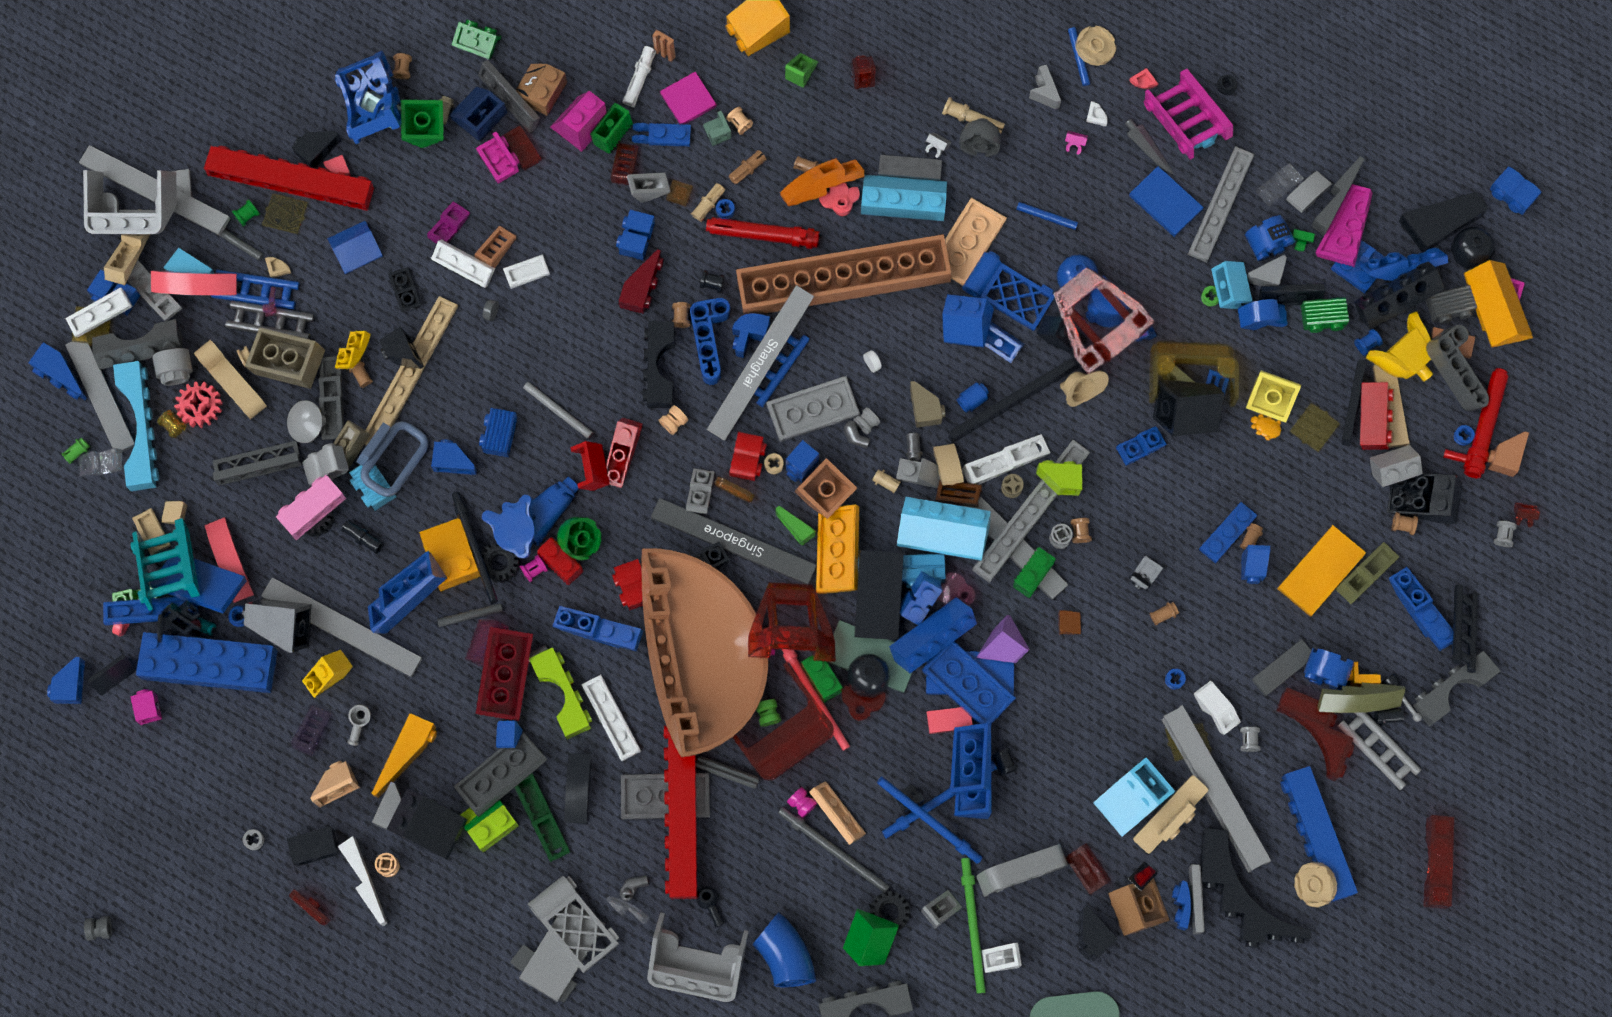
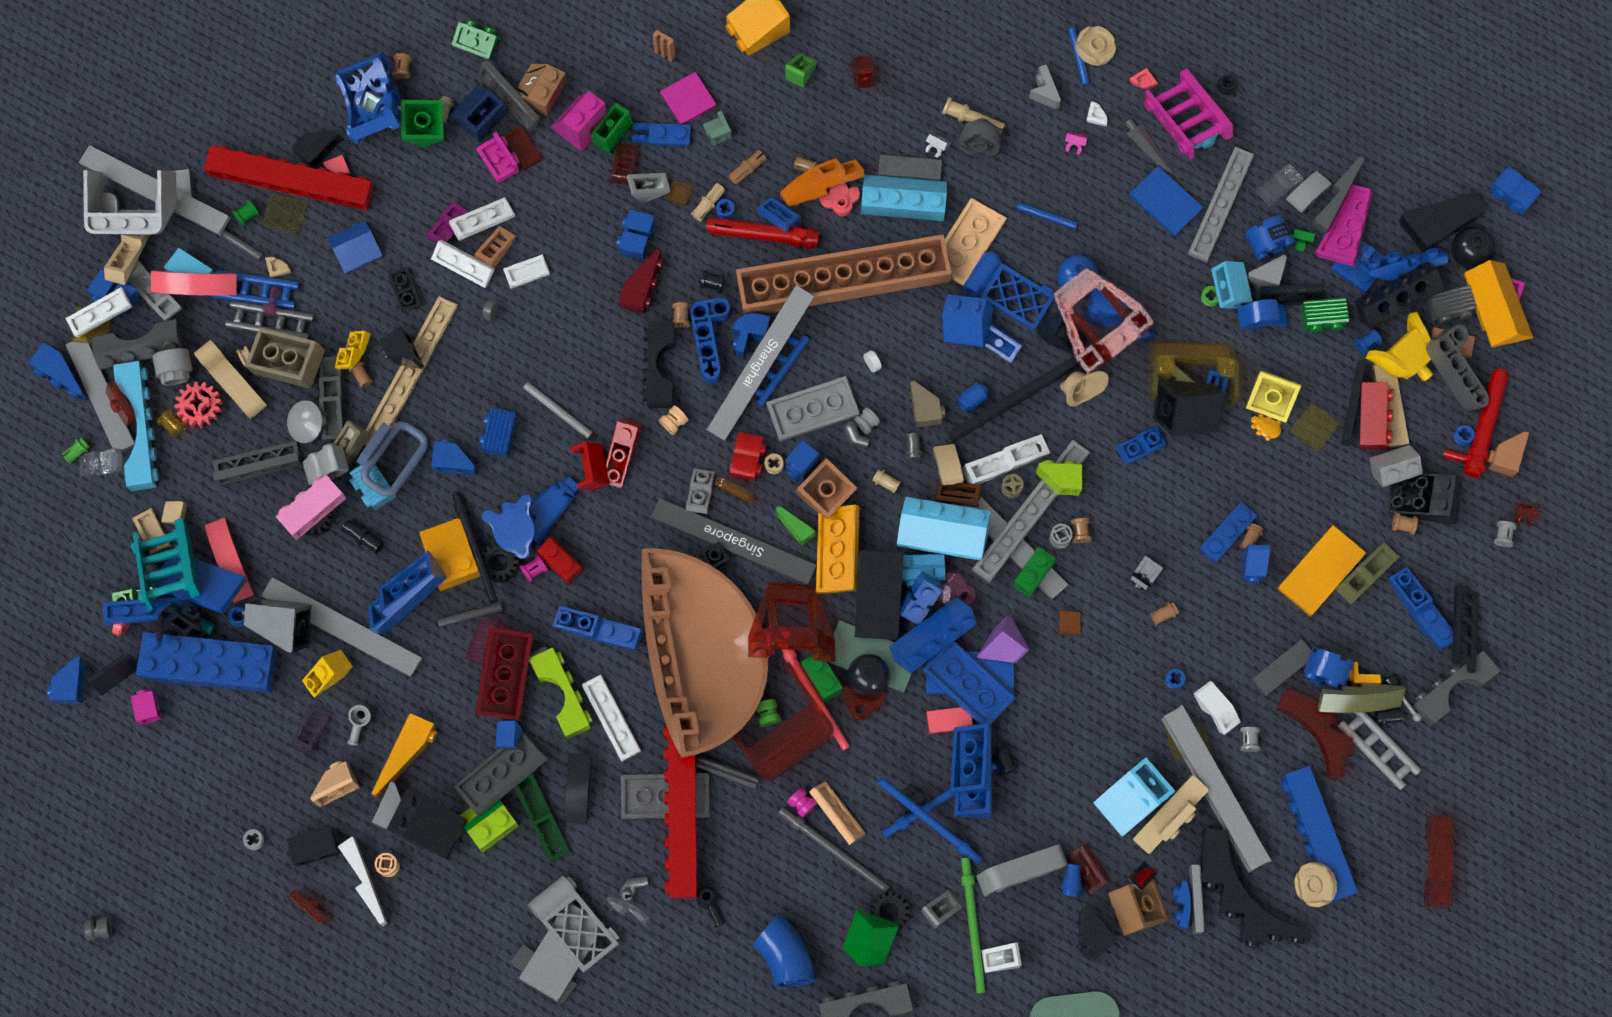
(119, 404): none -> clear red plate
(481, 218): none -> white tile
(579, 537): green cylinder -> none
(630, 579): red brick -> none
(641, 71): white pin -> none
(692, 969): light grey windscreen -> none
(739, 120): light nougat bush -> none
(775, 215): none -> blue tile
(918, 473): light grey slope -> none
(1072, 881): none -> blue cone

